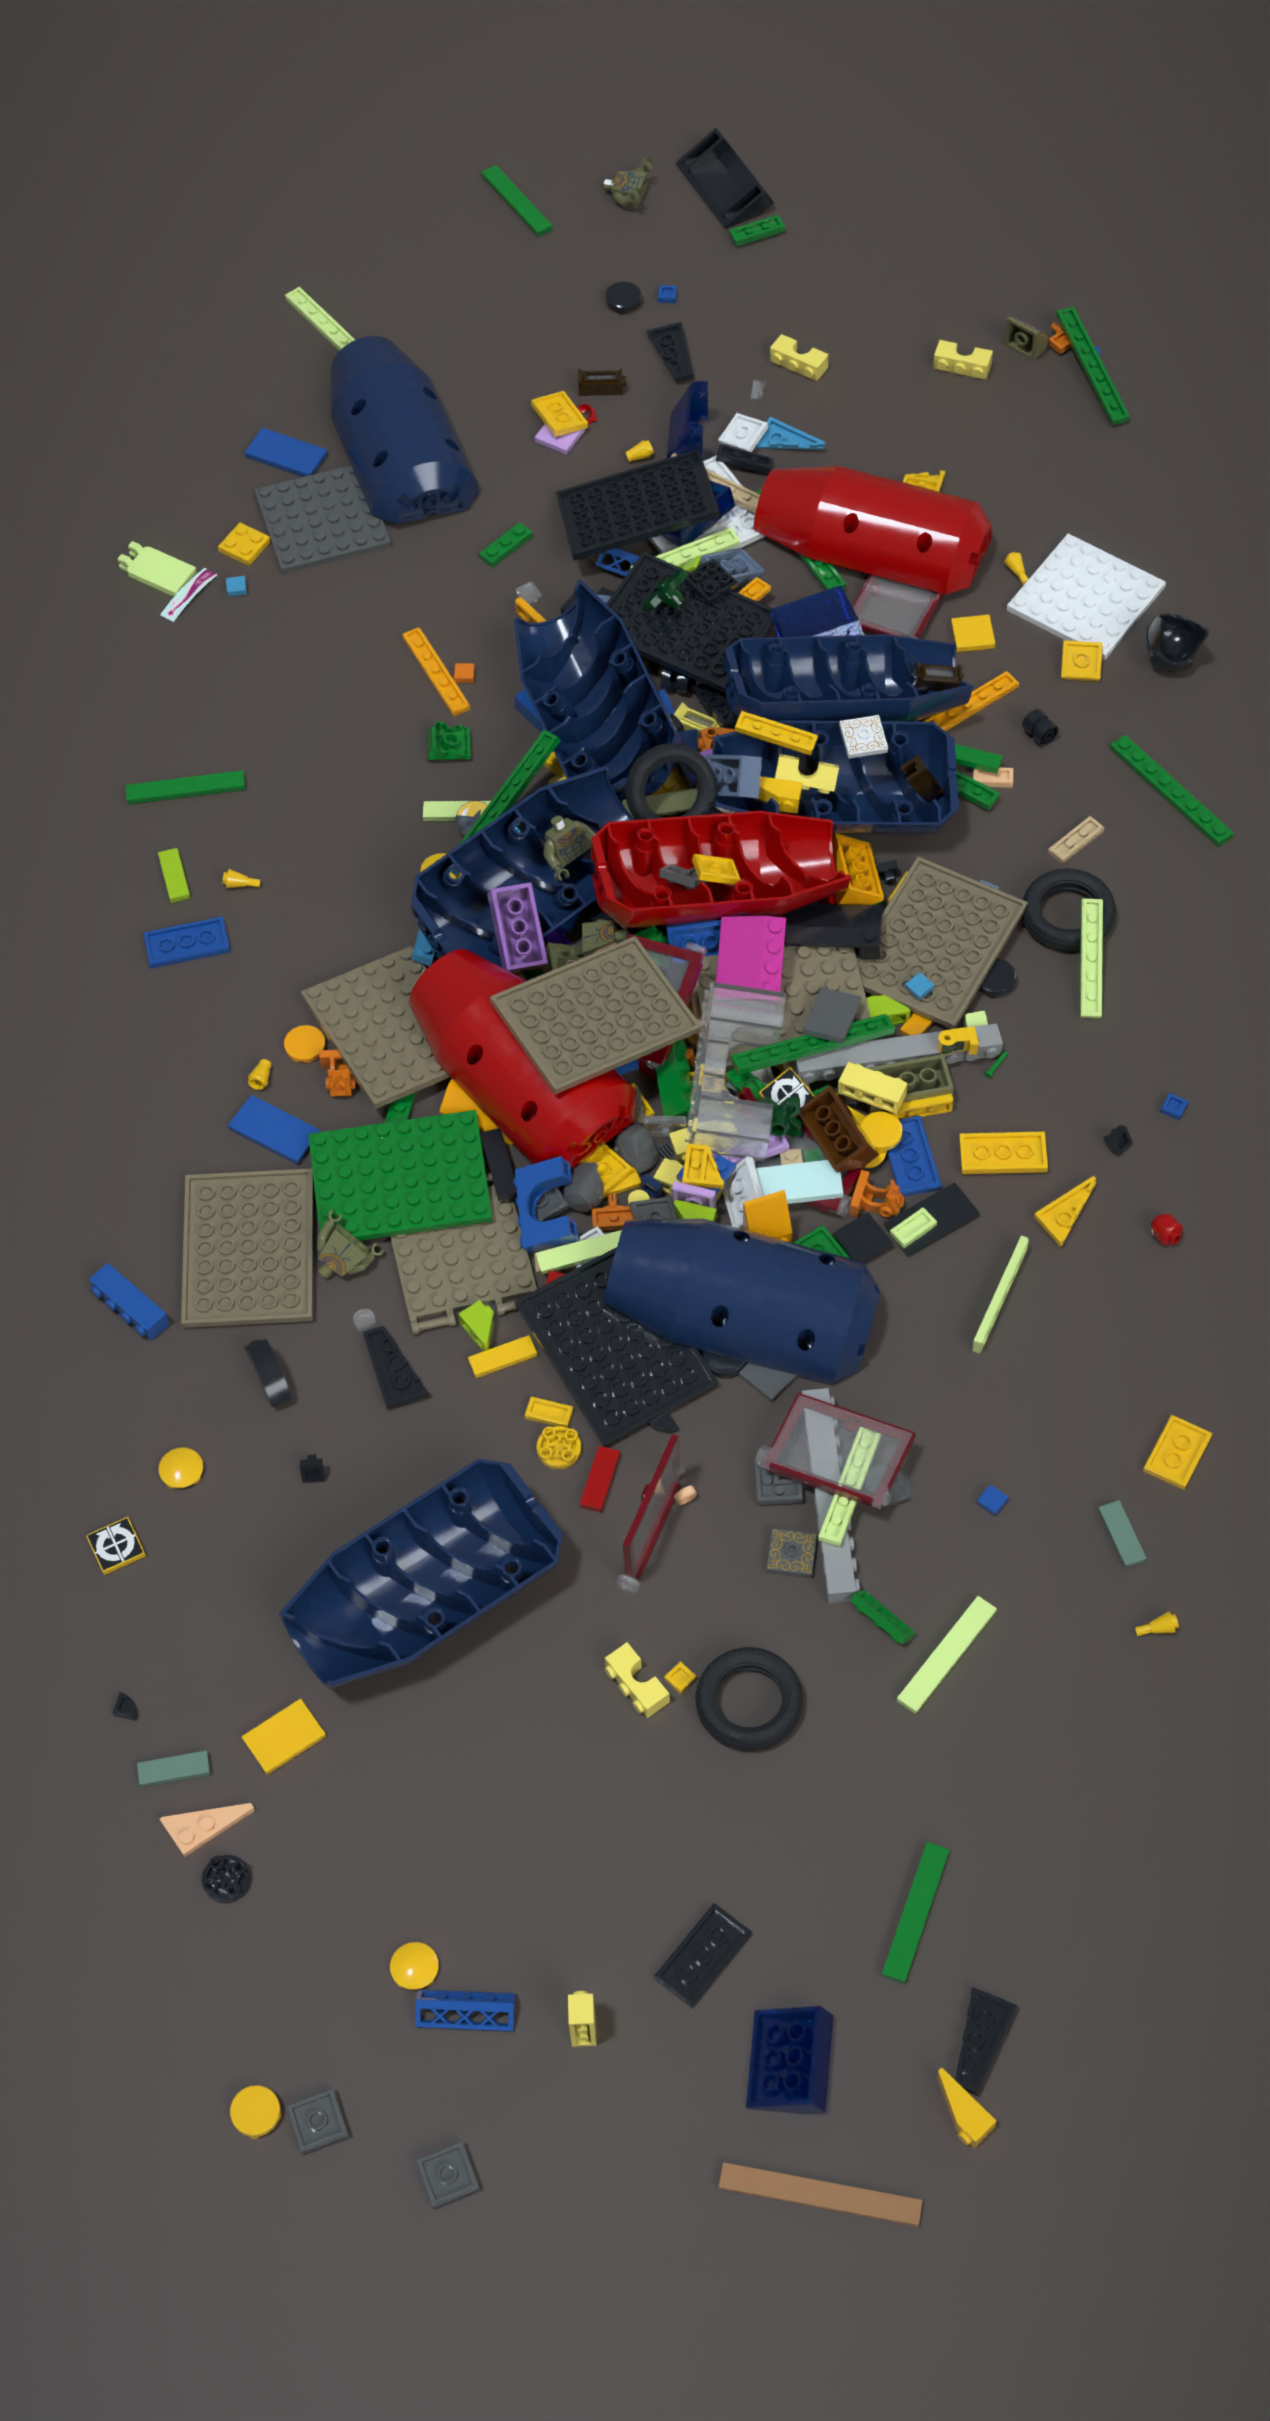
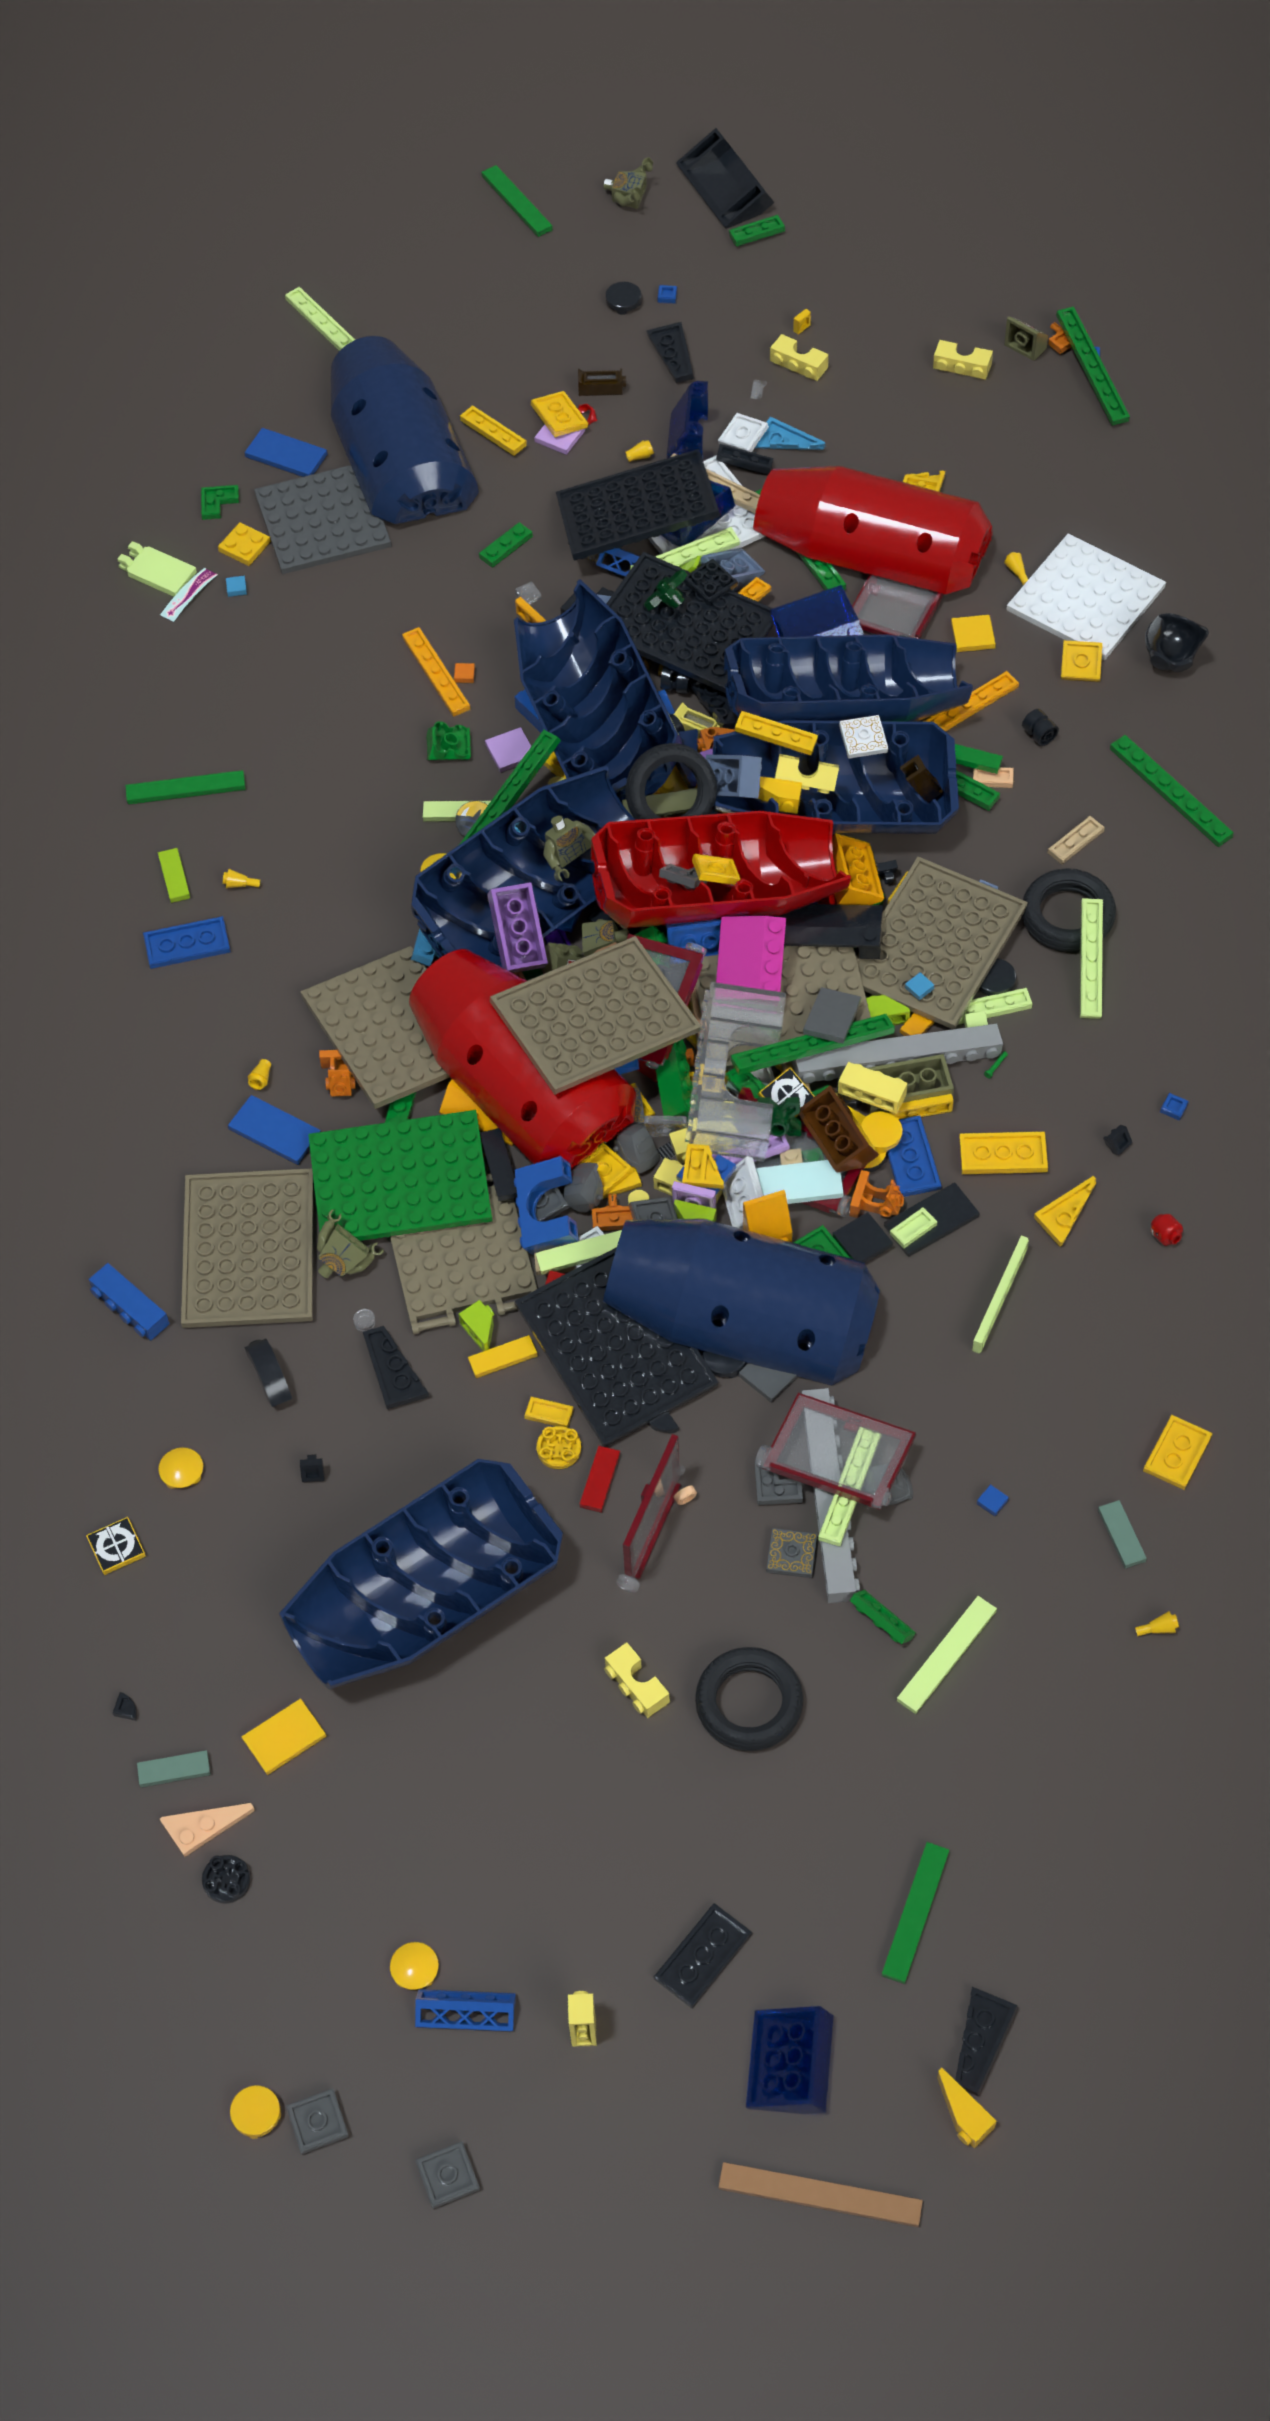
(215, 496): none -> green tile
(304, 1043): light orange tile -> none
(493, 430): none -> yellow plate
(508, 748): none -> lavender tile
(652, 1186): dark blue tile -> none
(680, 1677): yellow tile -> none
(801, 321): none -> yellow tile
(936, 677): dark brown window -> none
(958, 1040): yellow leg -> none
(1000, 1004): none -> yellowish green tile

